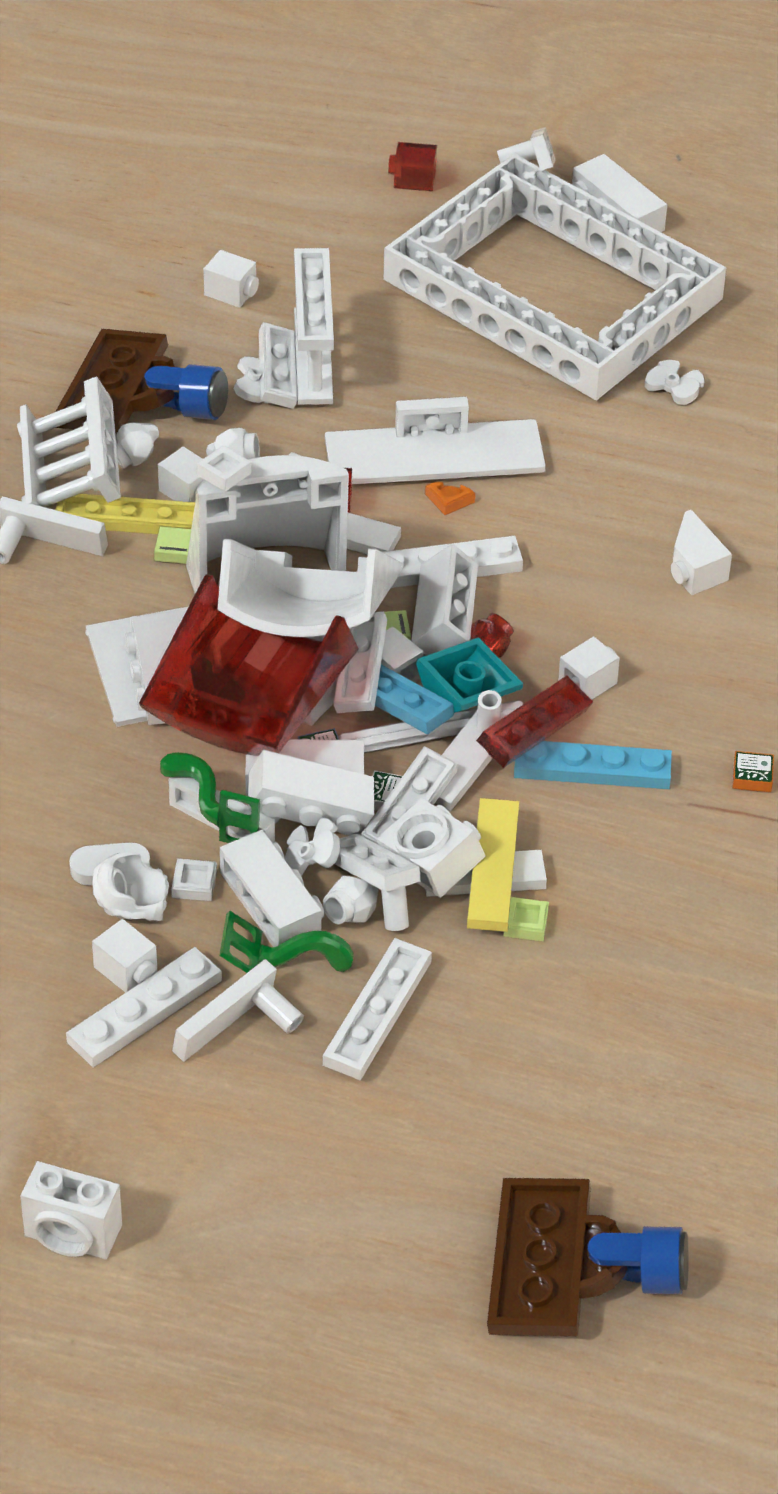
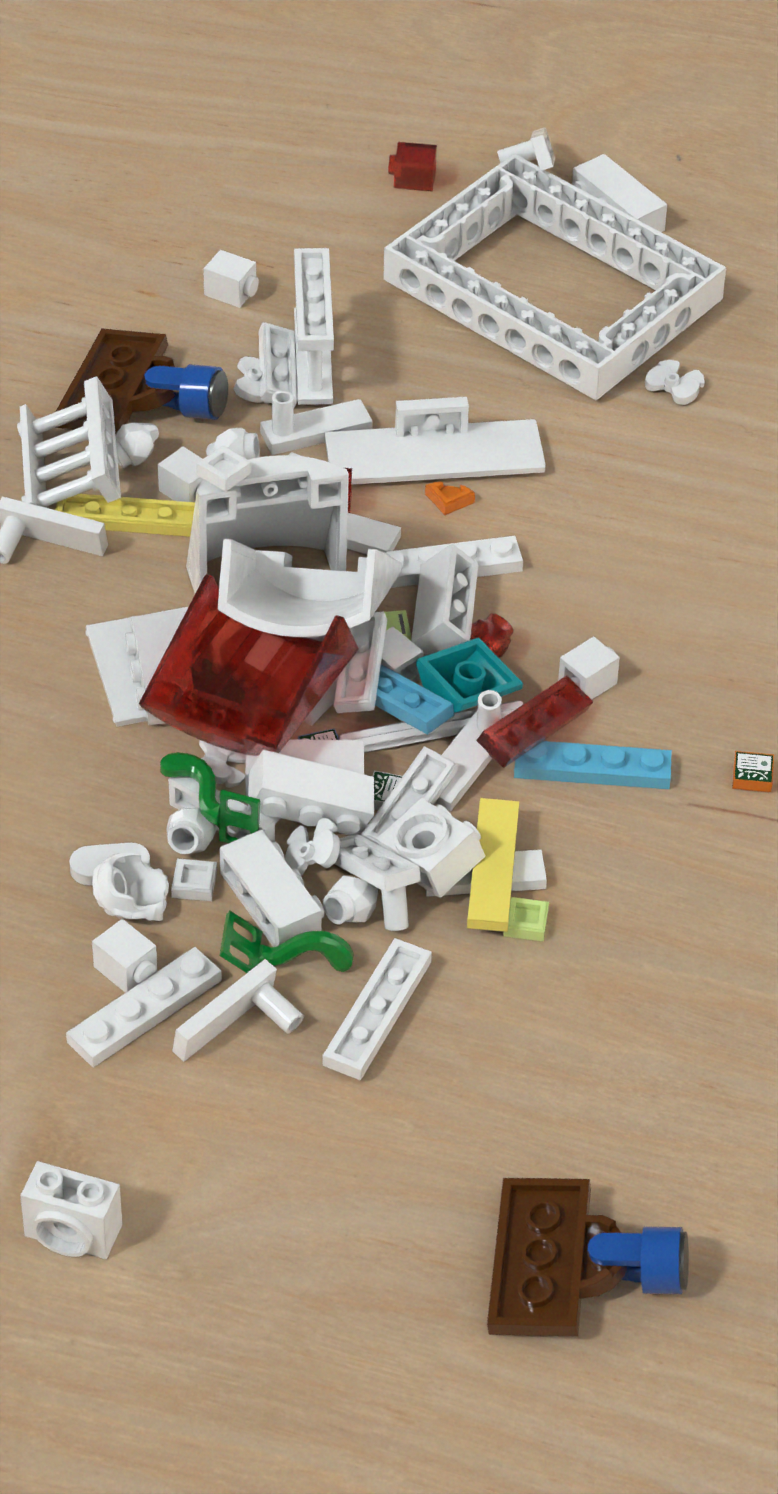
(172, 545): yellowish green tile -> none
(189, 831): none -> white rock
(217, 758): none -> white piece
(305, 429): none -> white piece
(699, 556): white slope -> none

